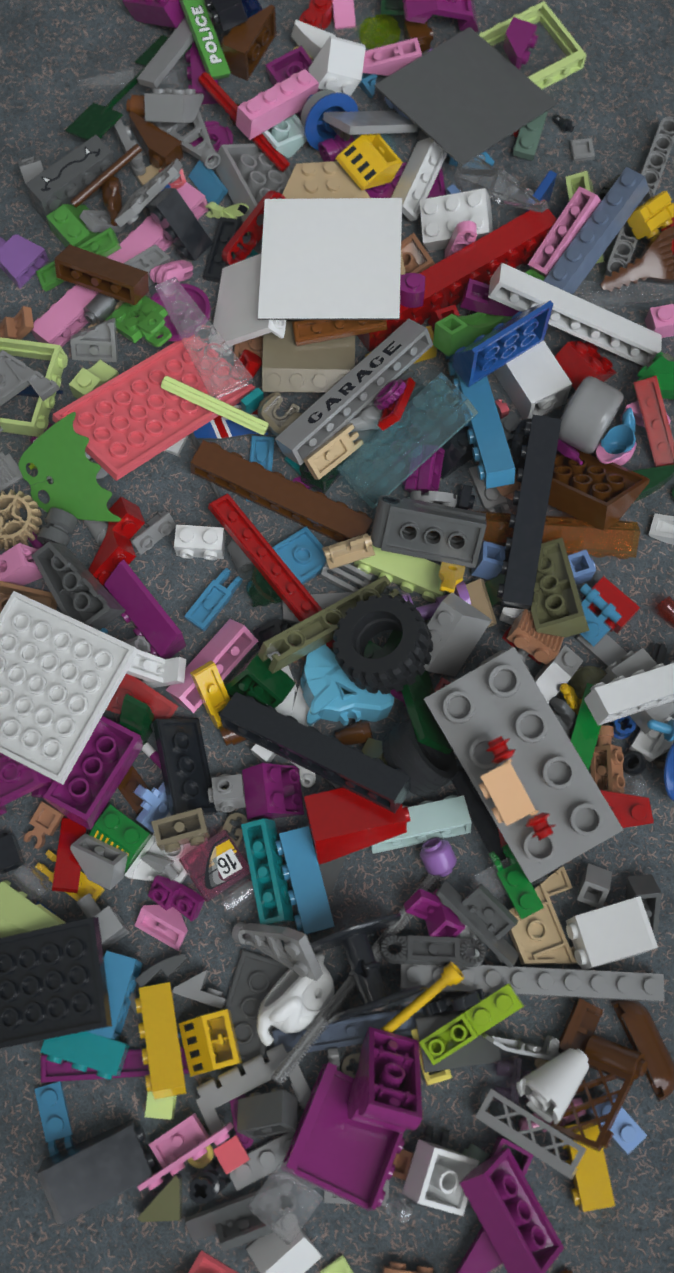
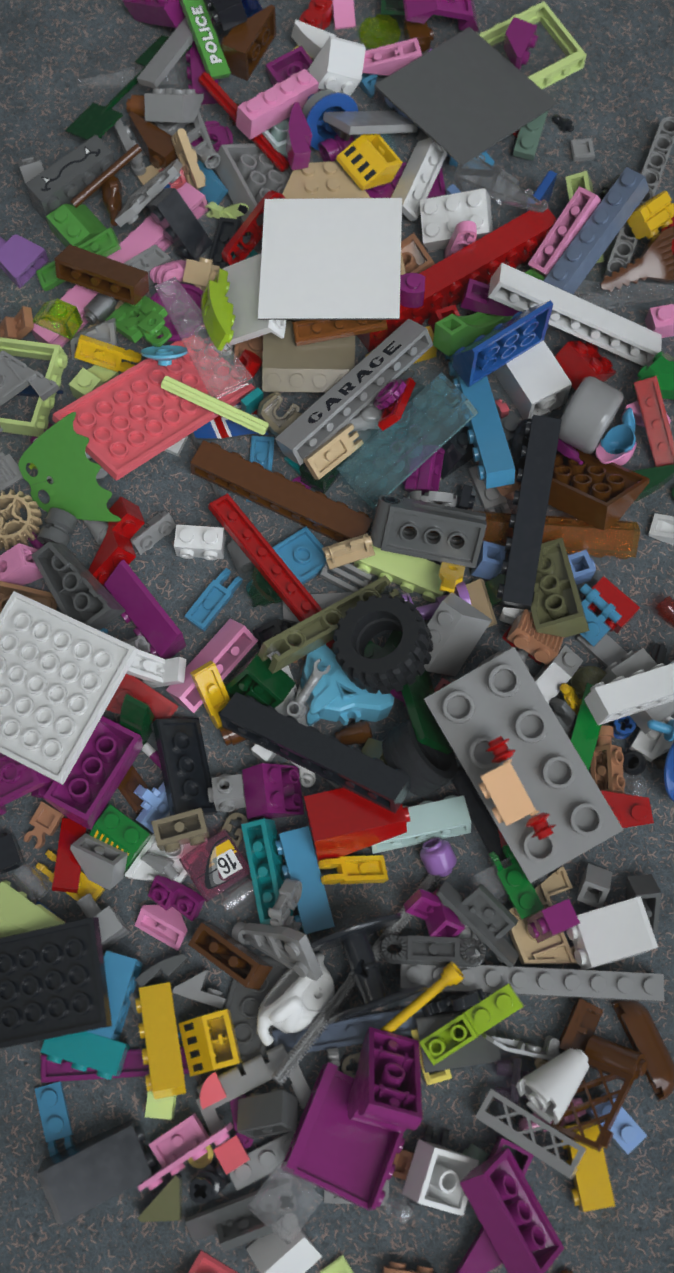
(59, 318): none -> clear neon green slope
(99, 221): light grey plate -> none
(105, 354): none -> yellow hinge
(164, 354): none -> medium azure dish
(188, 159): none -> tan hinge
(200, 272): none -> tan brick
(211, 1091): none -> coral tile
(217, 311): none -> lime slope
(230, 956): none -> reddish brown brick
(288, 899): none -> light grey piece
(298, 139): none -> magenta slope
(305, 693): none -> light grey brick
(355, 870): none -> yellow hinge
(552, 921): none -> magenta brick

